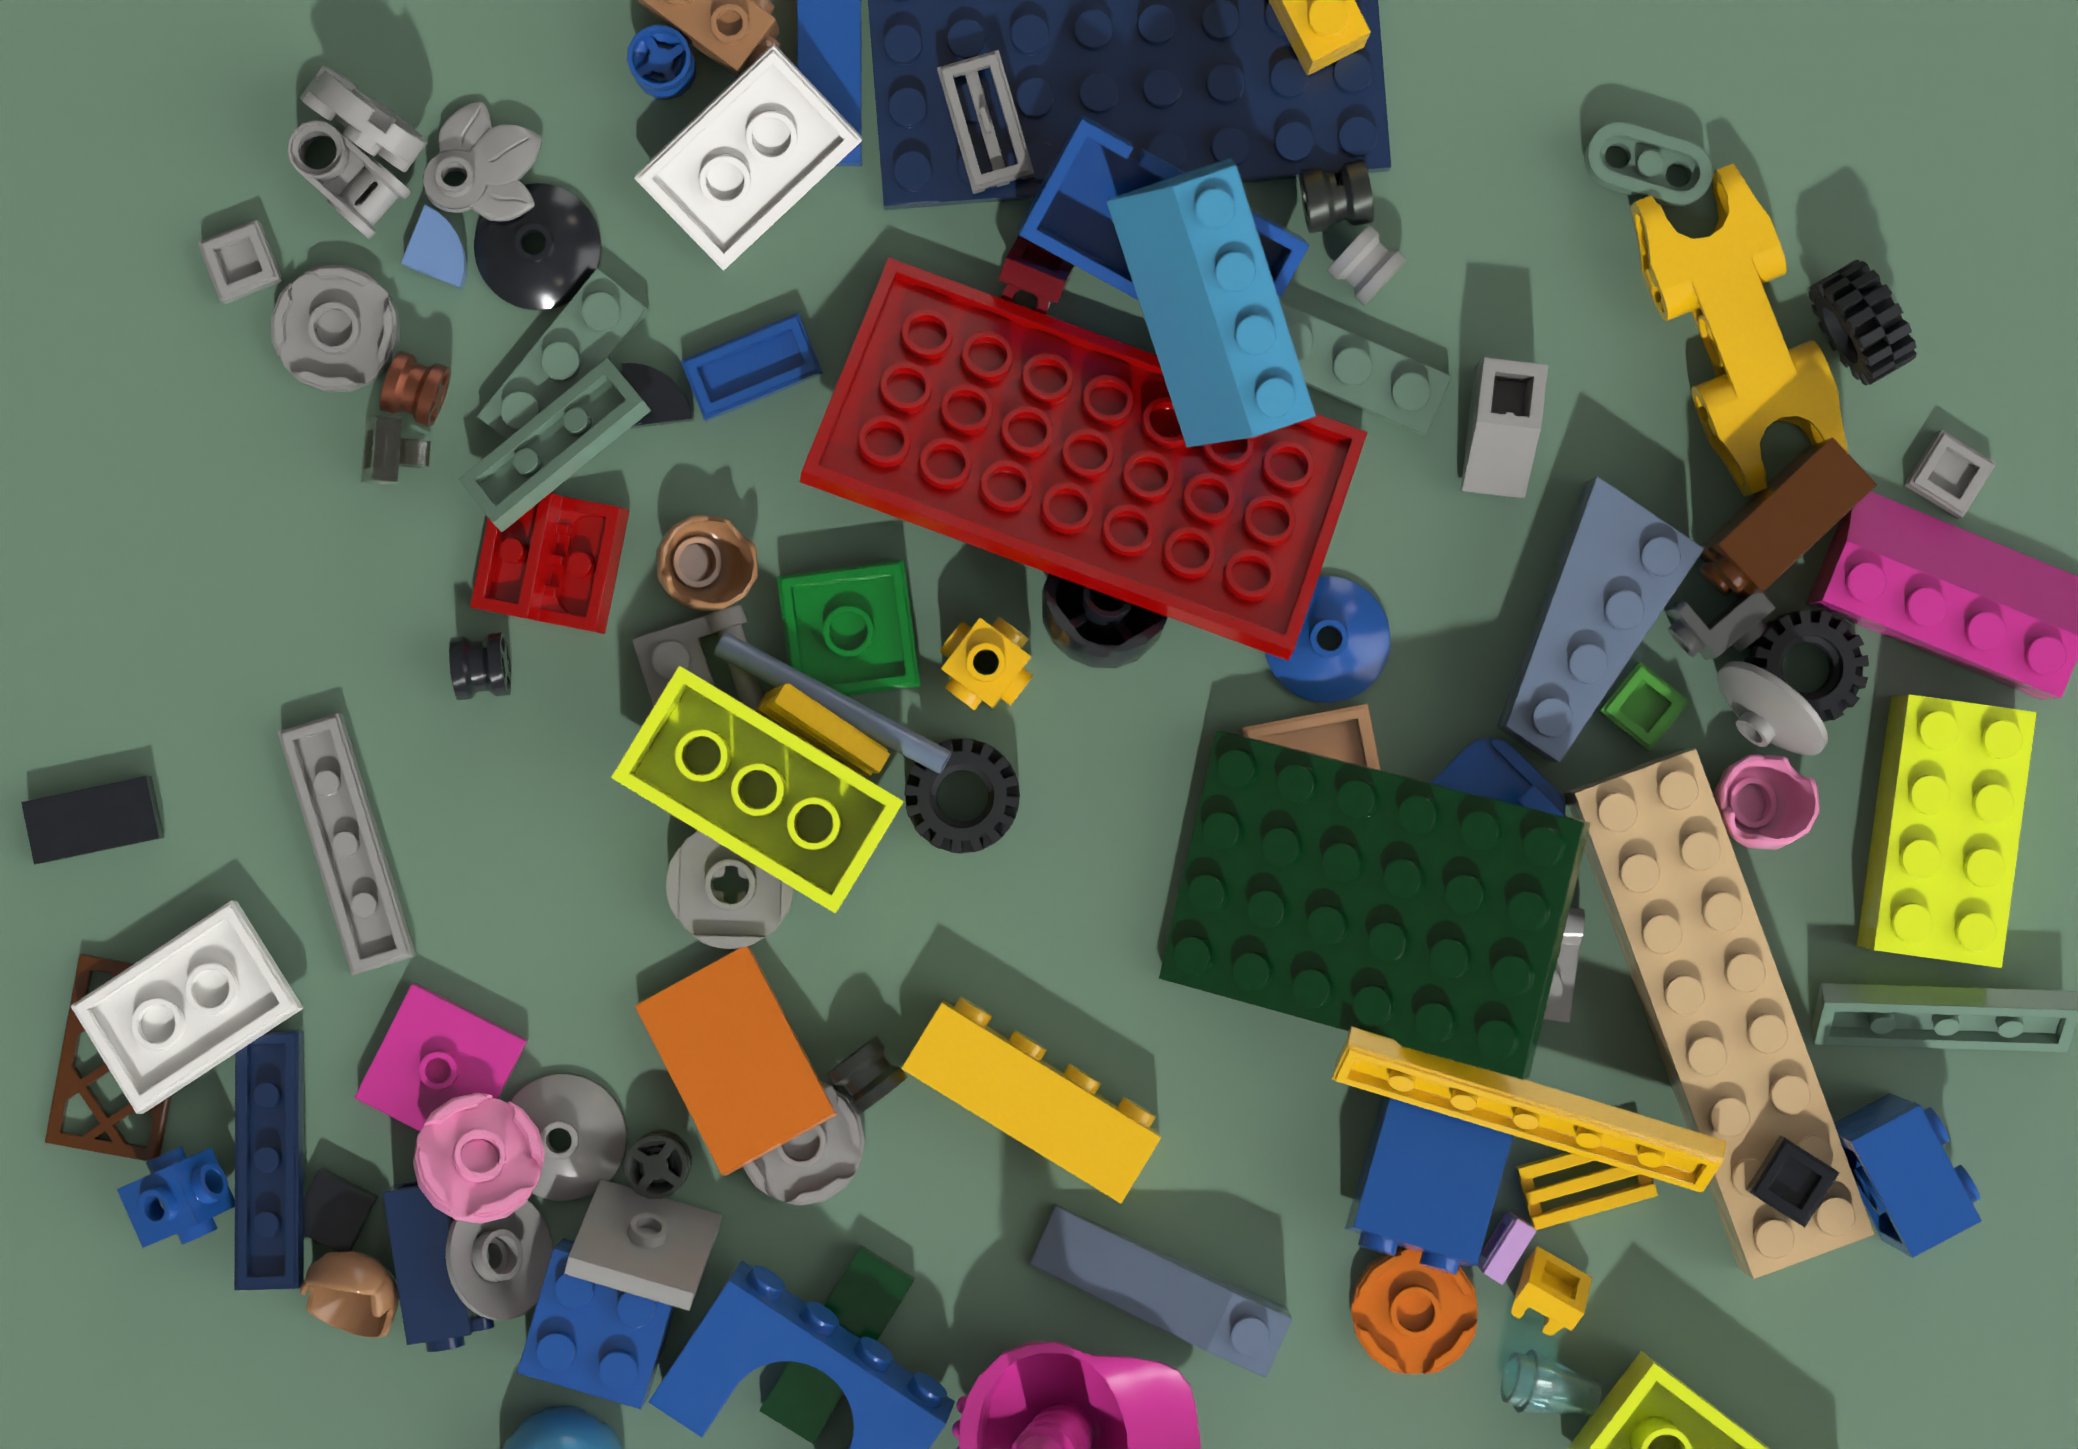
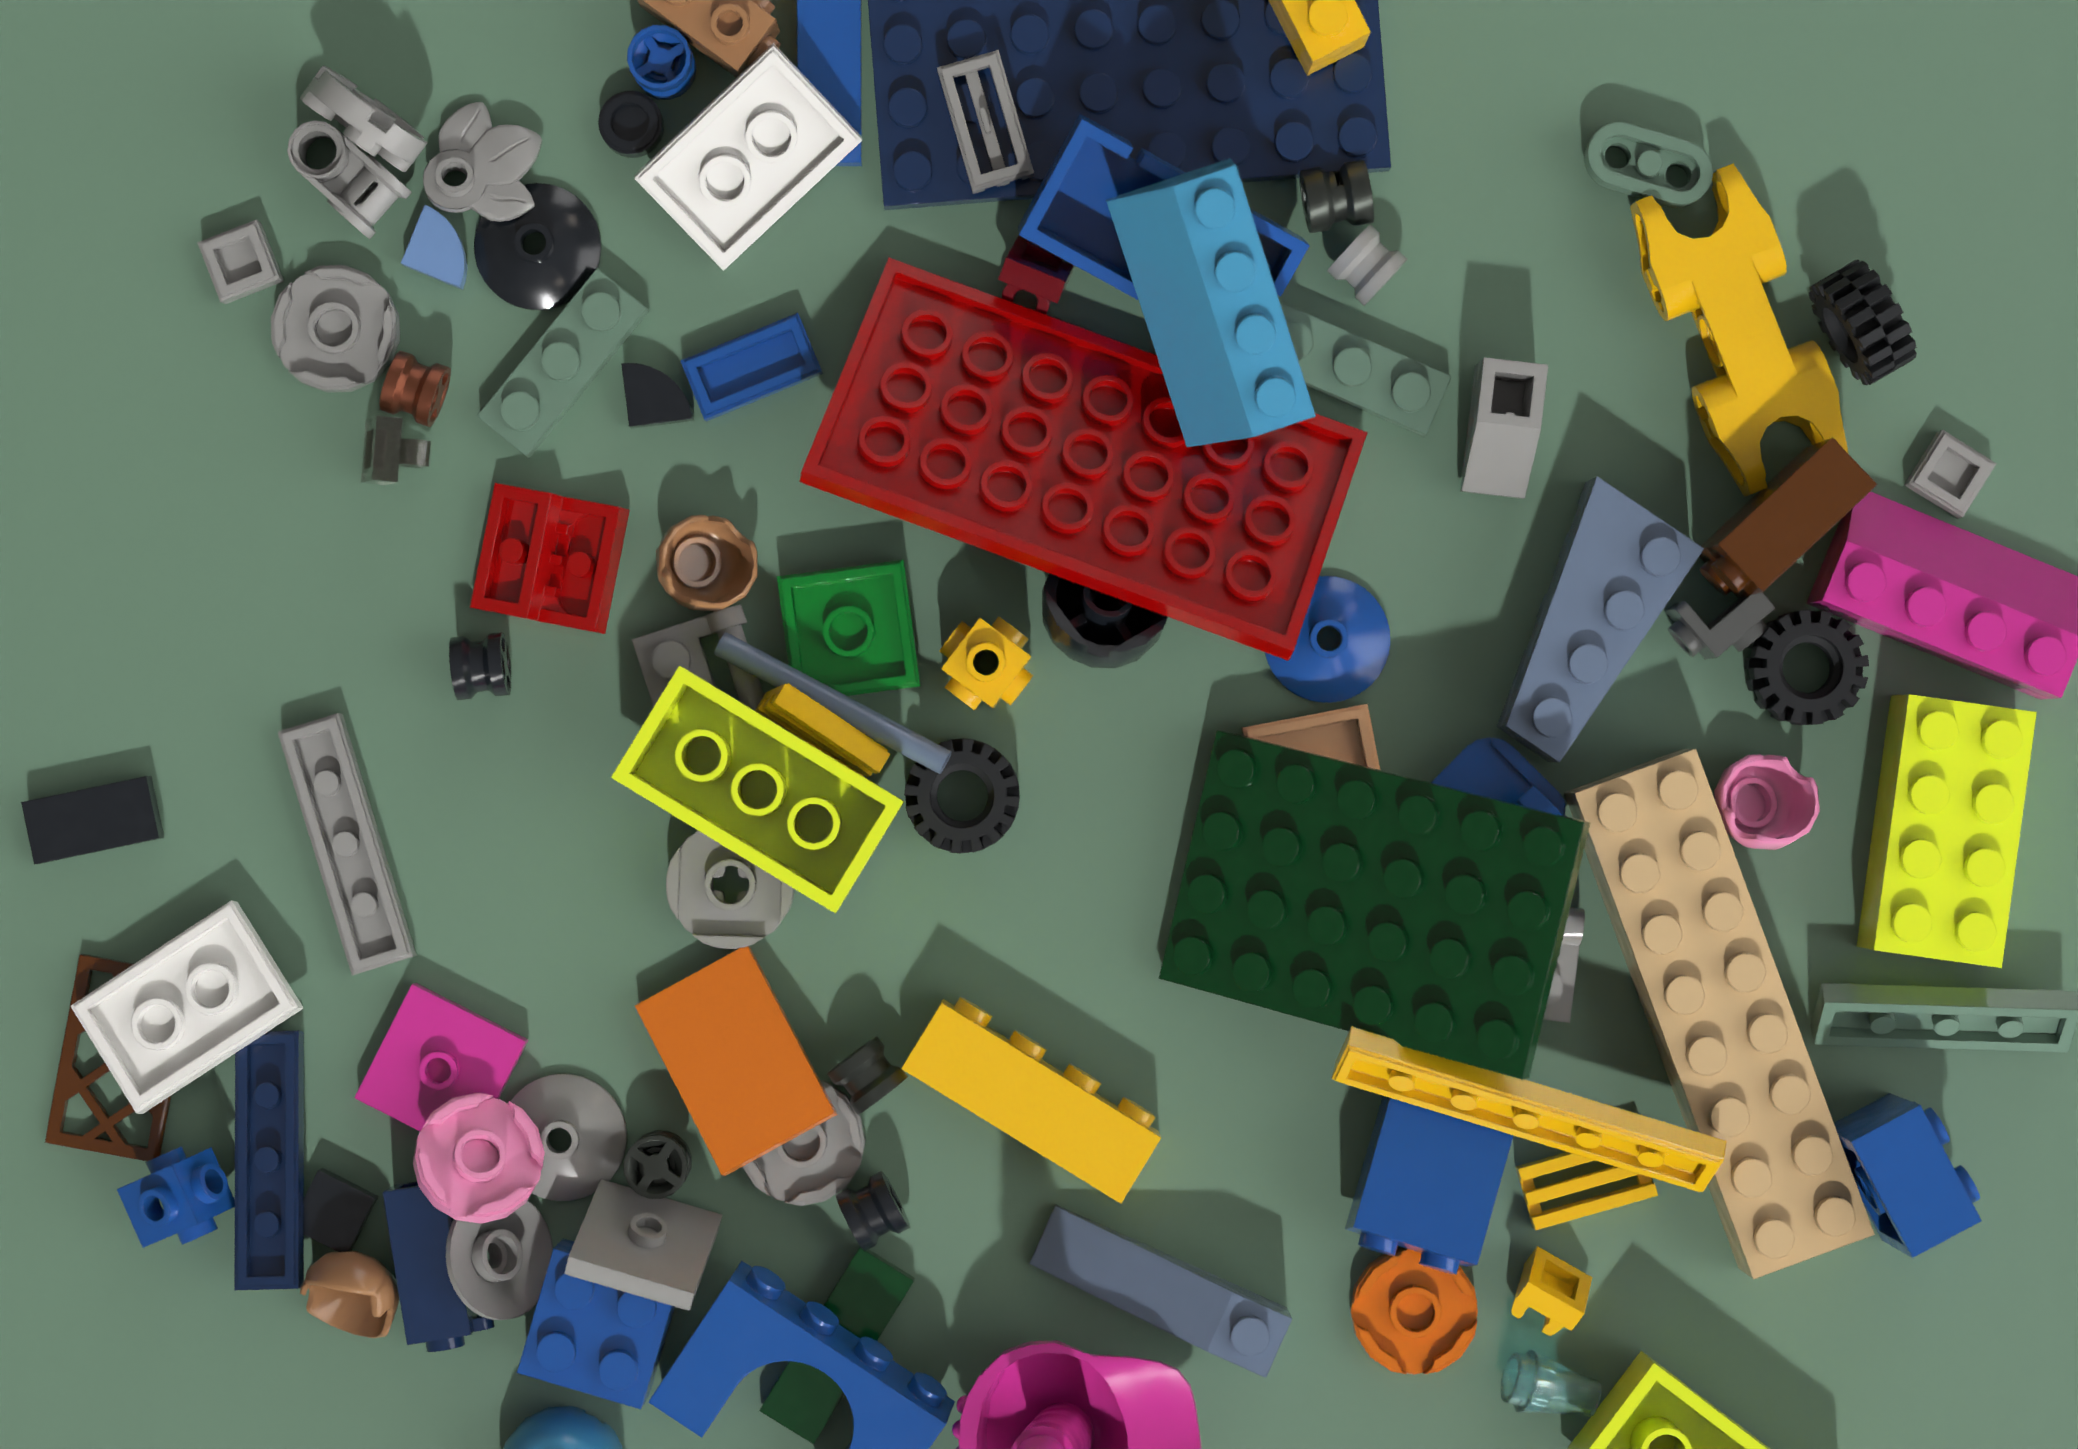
(554, 445): sand green plate -> none
(631, 124): none -> black tile
(872, 1211): none -> black wheel
(1505, 1247): lavender tile -> none
(1643, 706): bright green tile -> none
(1771, 710): light grey dish -> none
(1792, 1181): black tile -> none

